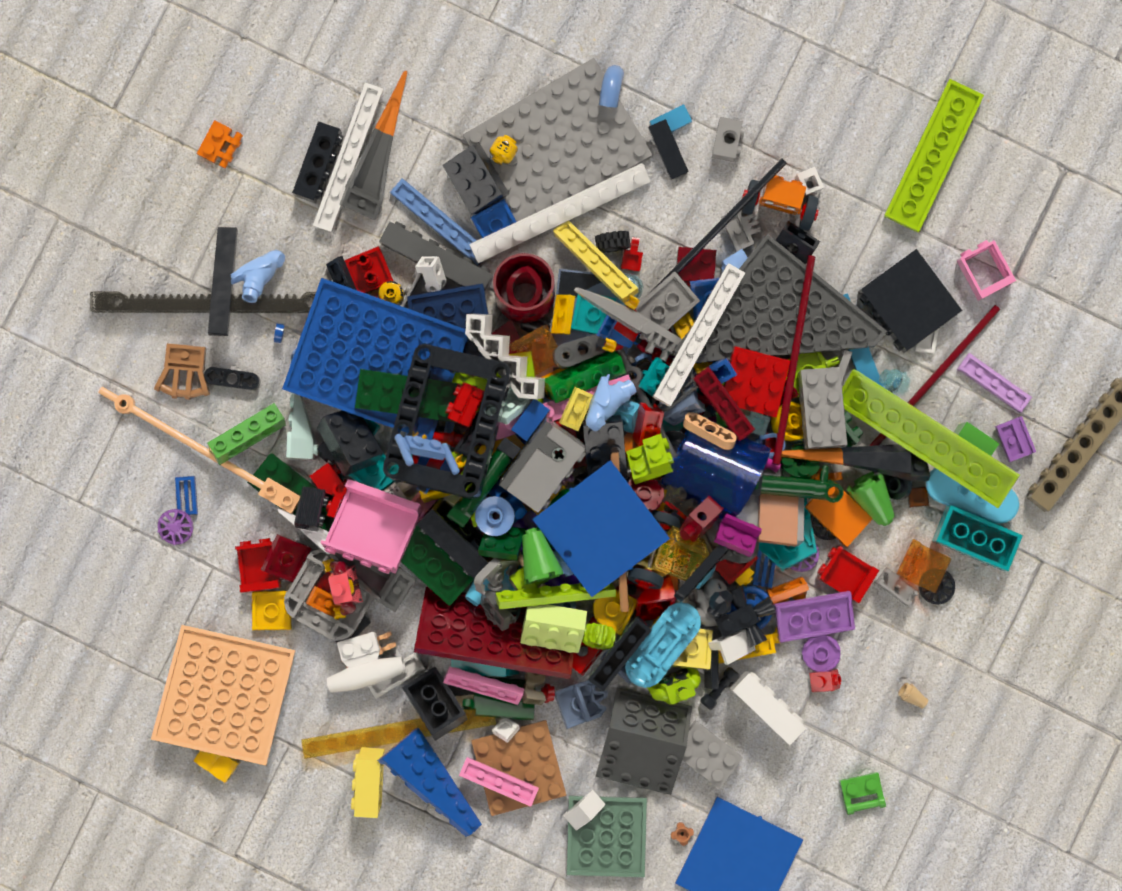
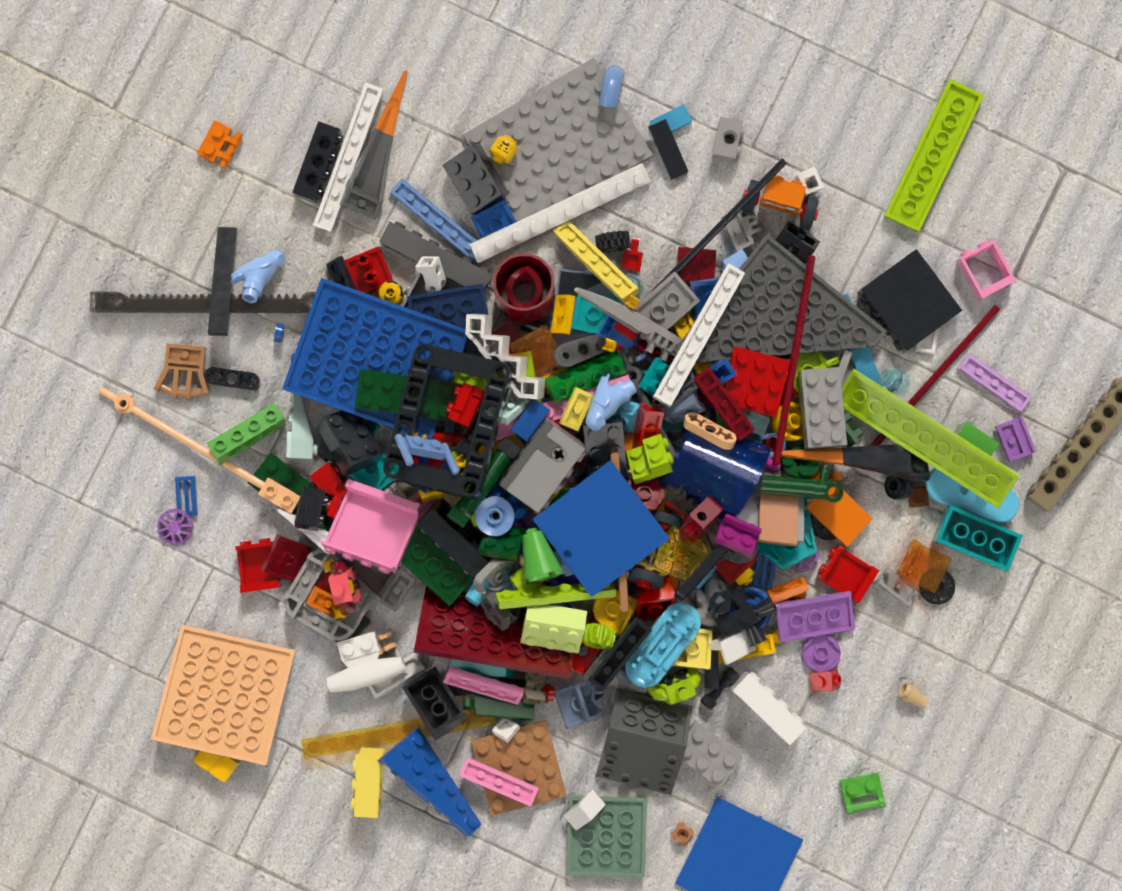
(270, 611): yellow tile -> none
(873, 497): bright green cone -> none

